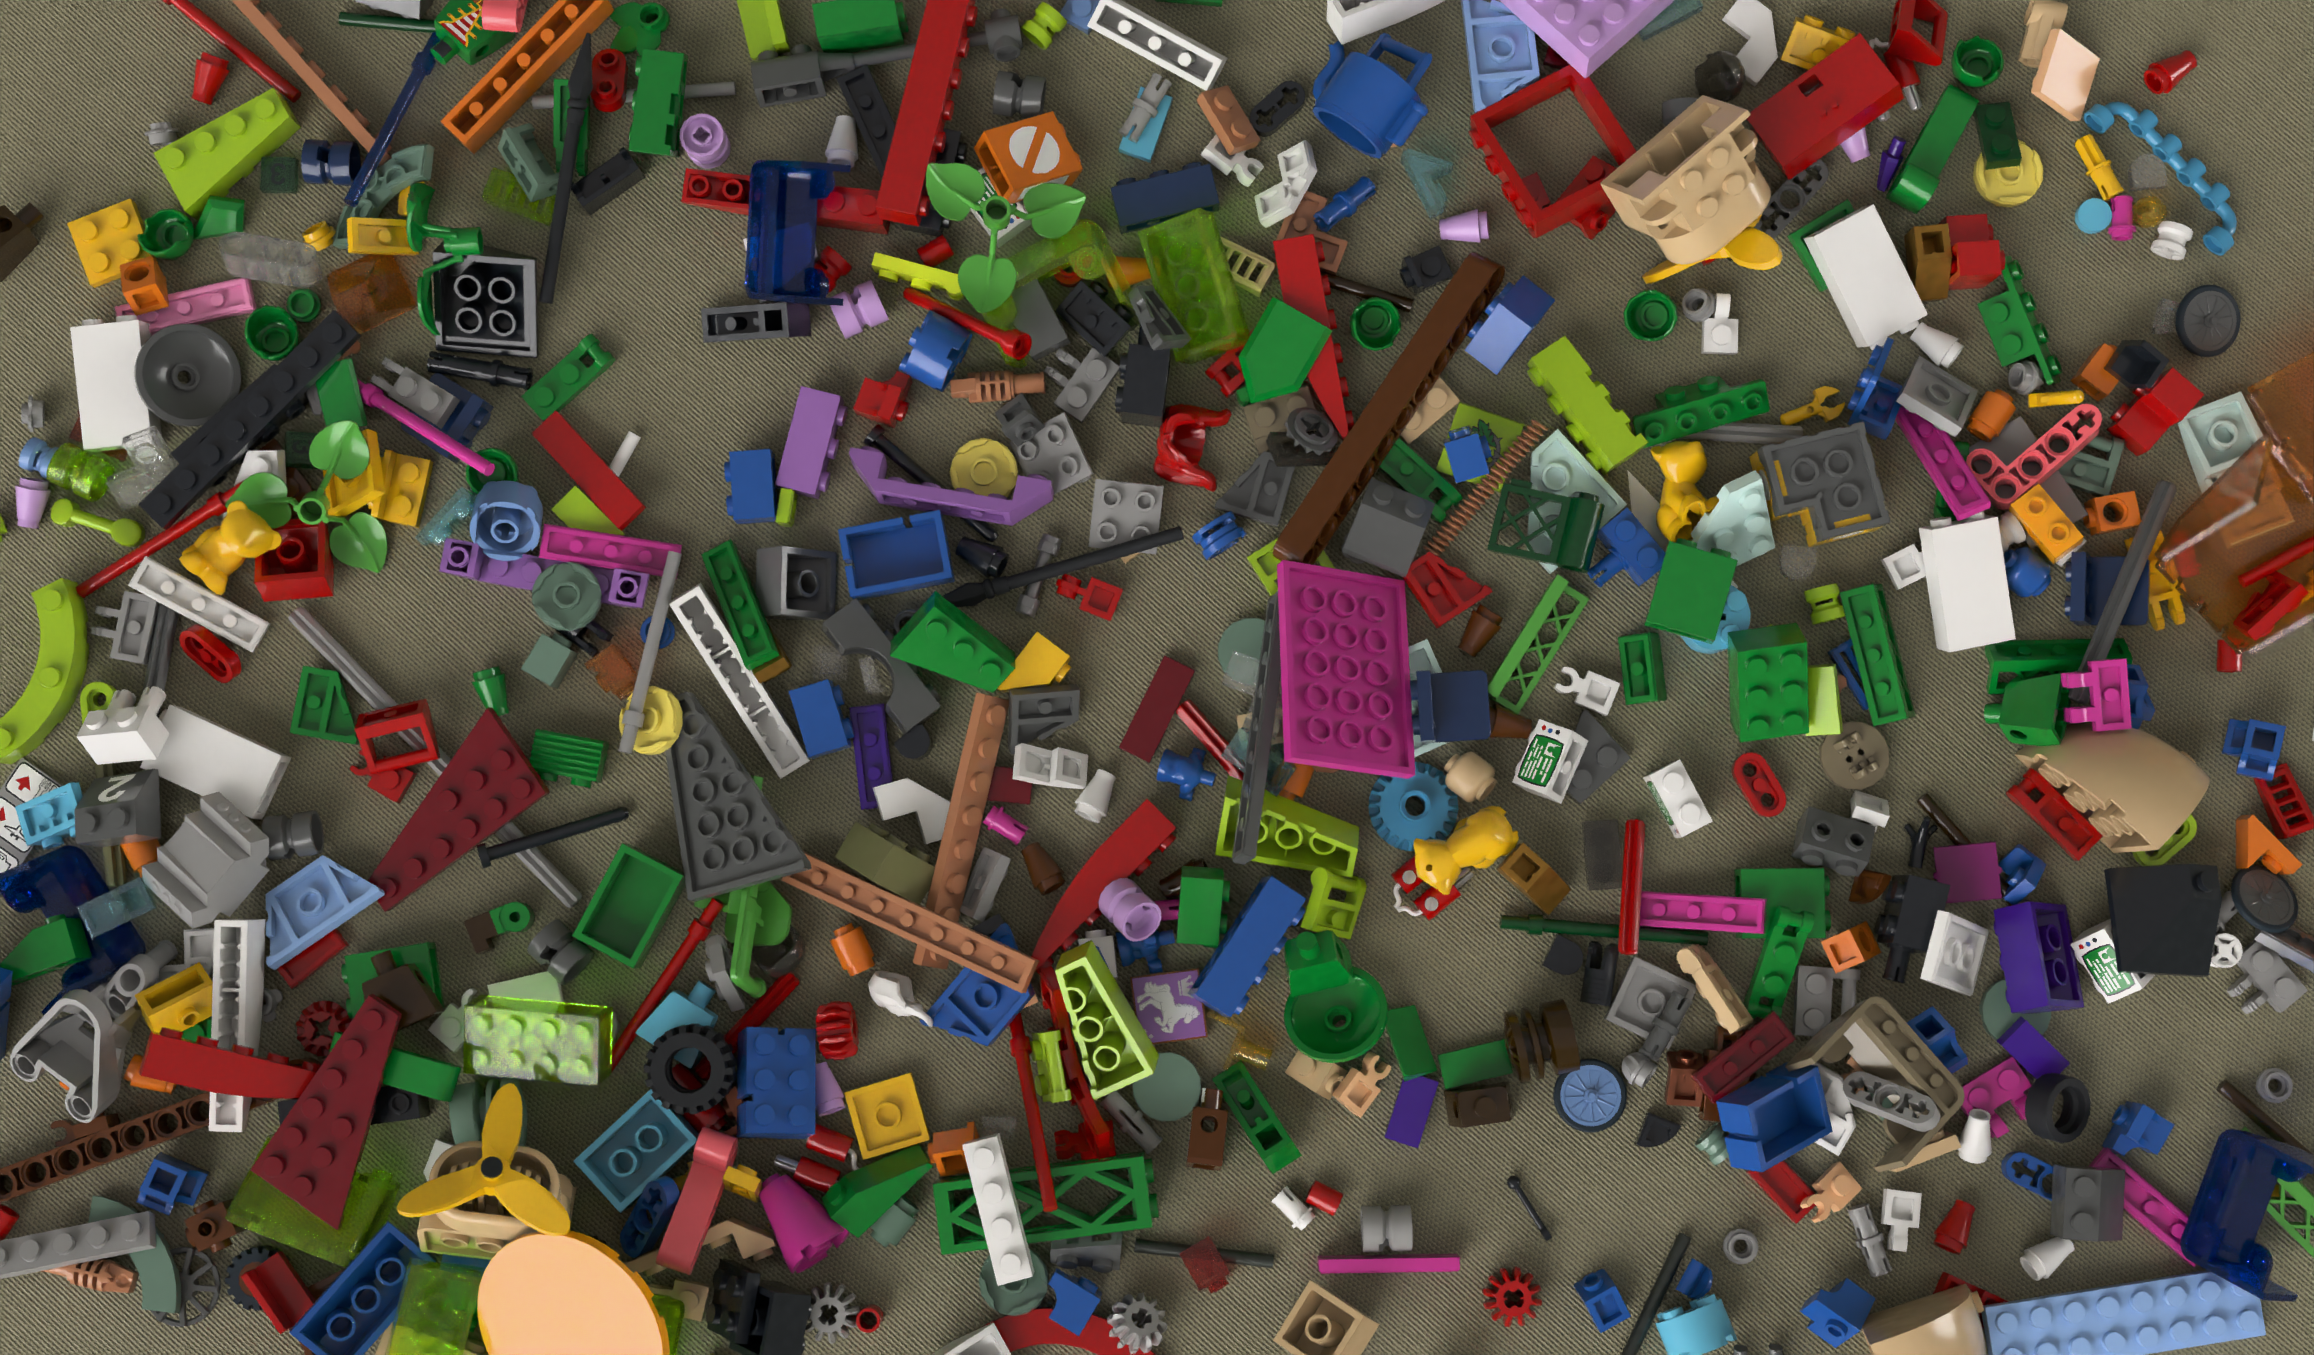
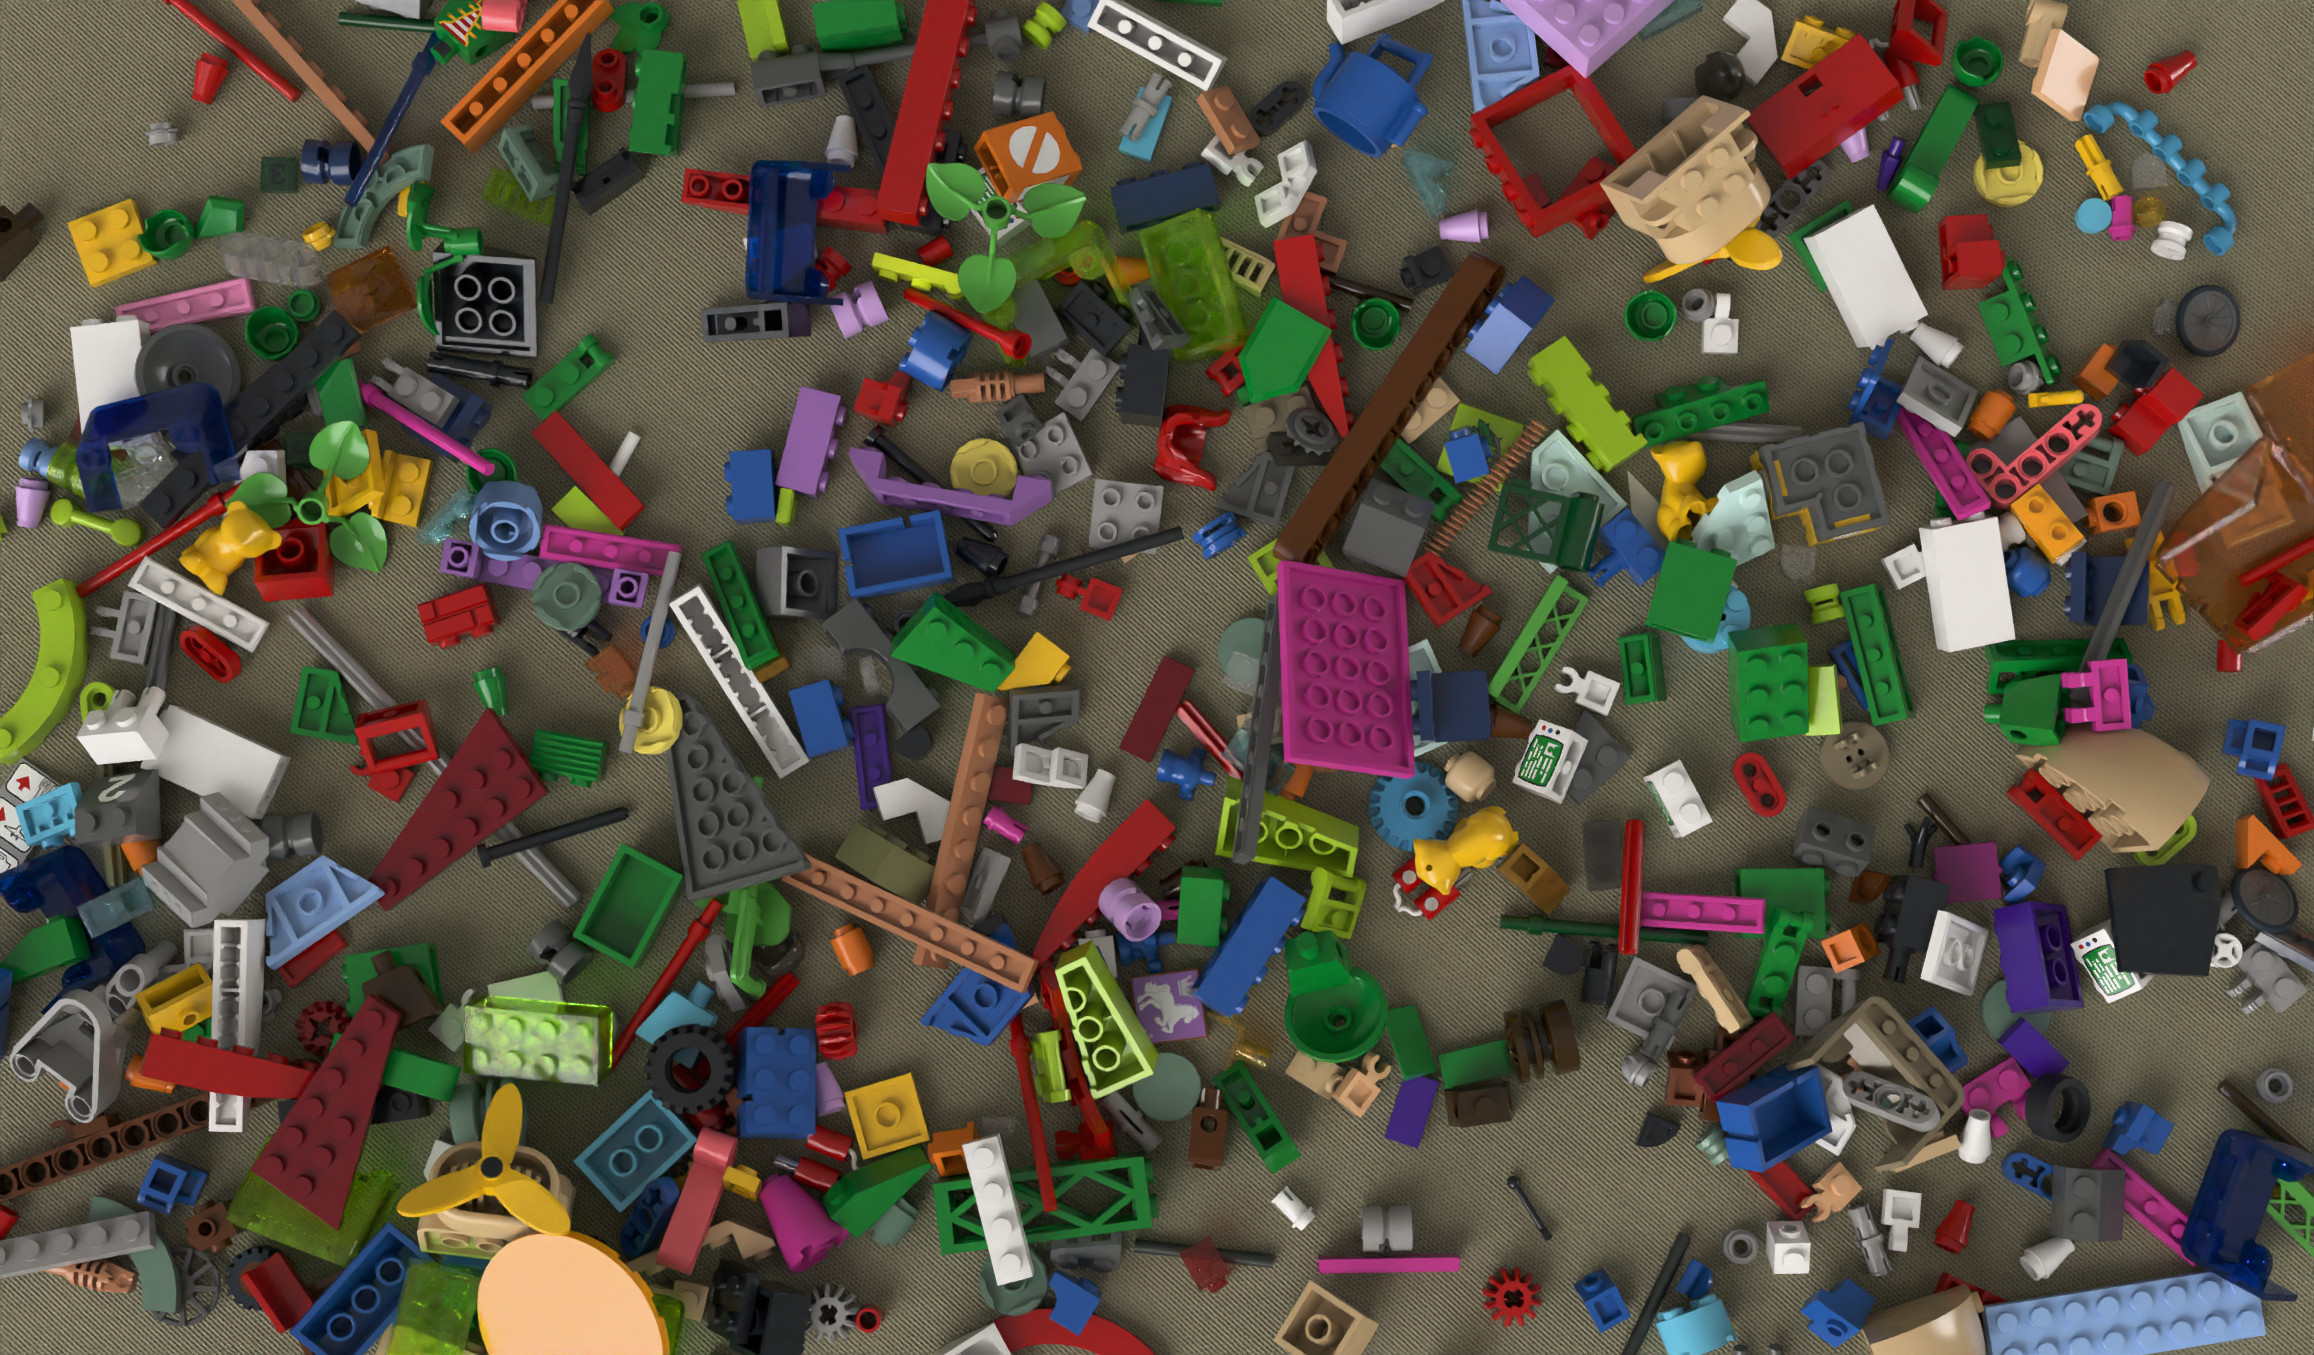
(144, 285): orange brick -> none
(194, 422): none -> clear blue windscreen
(226, 149): lime wedge -> none
(378, 236): yellow plate -> none
(459, 616): none -> red brick
(497, 922): leg -> none
(550, 659): sand green brick -> none
(705, 141): lavender wheel -> none
(896, 994): white piece -> none
(1127, 1330): light grey gear -> none
(1324, 1197): red hinge -> none
(1344, 204): blue pin -> none
(1591, 1096): medium blue wheel -> none
(1788, 1247): none -> white brick
(1814, 408): yellow bar -> none
(1869, 809): white tile -> none
(1929, 260): pearl gold slope -> none

